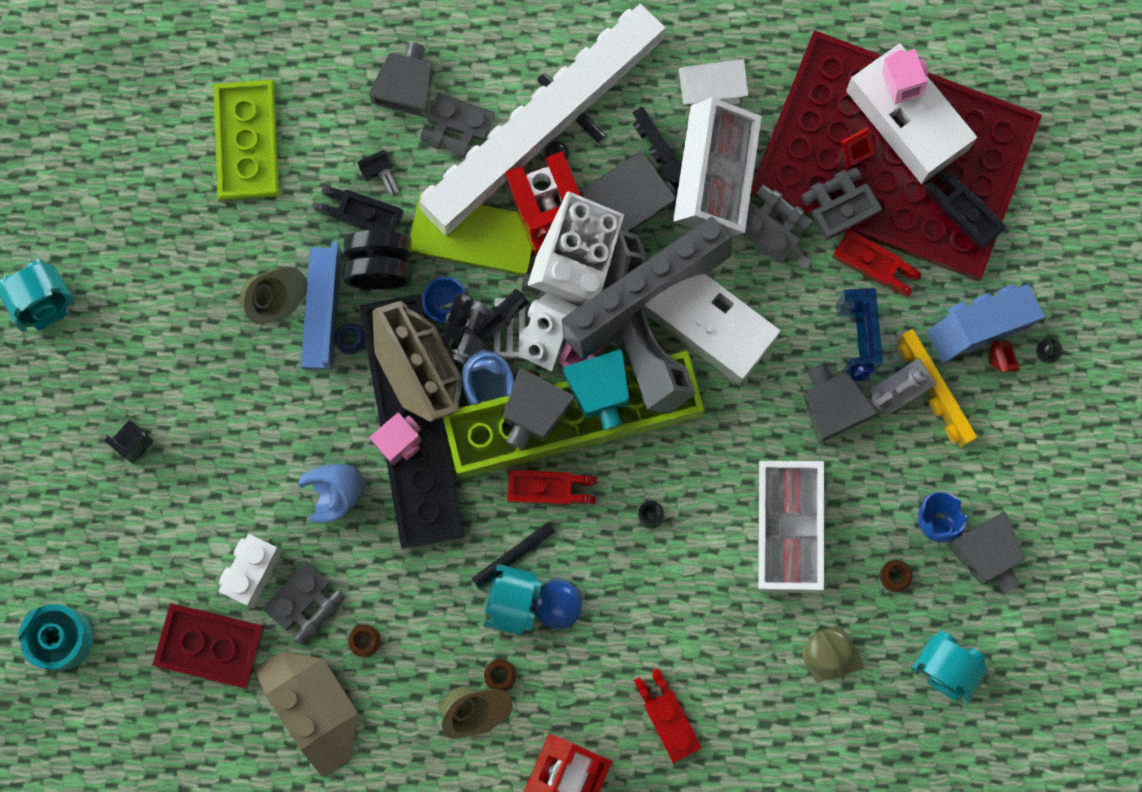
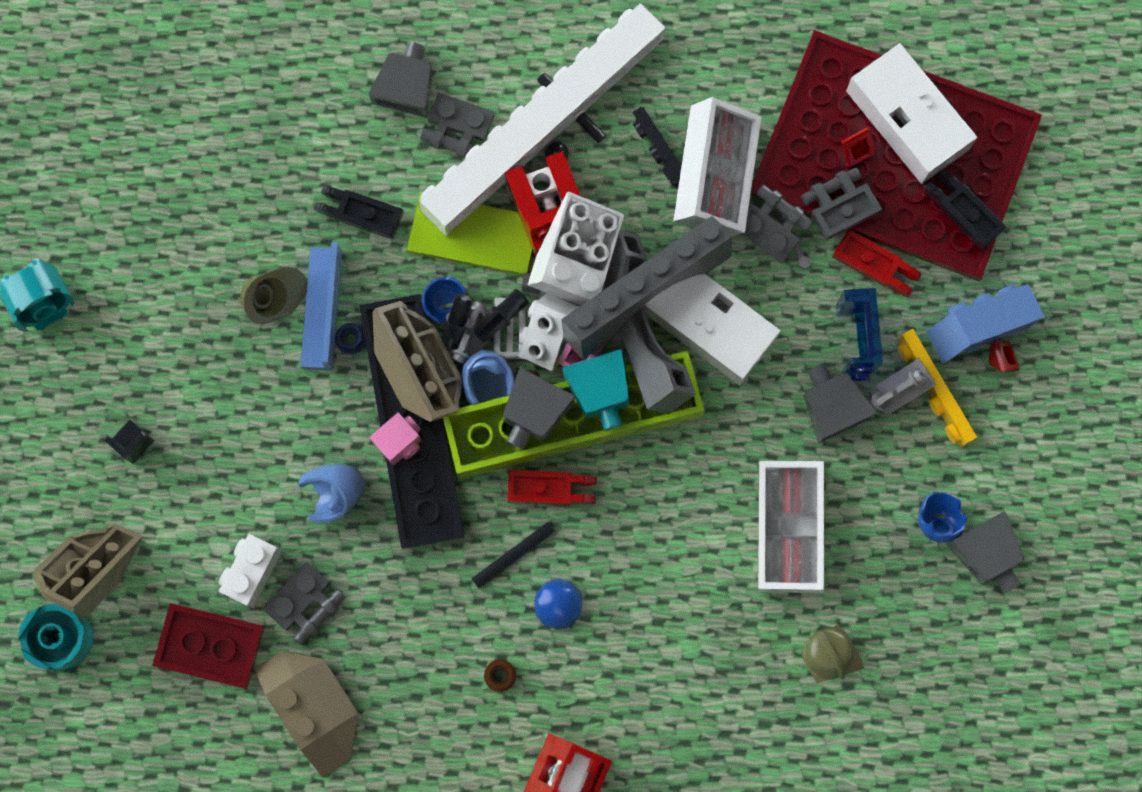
(86, 568): none -> dark tan wedge
(246, 140): lime tile -> none
(355, 635): reddish brown plate -> none
(377, 260): black wheel -> none
(378, 165): black piece -> none
(473, 711): olive piece -> none
(511, 600): teal brick -> none
(633, 190): dark grey panel -> none
(658, 514): black hinge -> none
(668, 719): red hinge -> none
(716, 80): white brick -> none
(905, 75): bright pink brick -> none
(906, 576): reddish brown plate -> none
(951, 667): teal brick -> none
(1043, 348): black hinge -> none

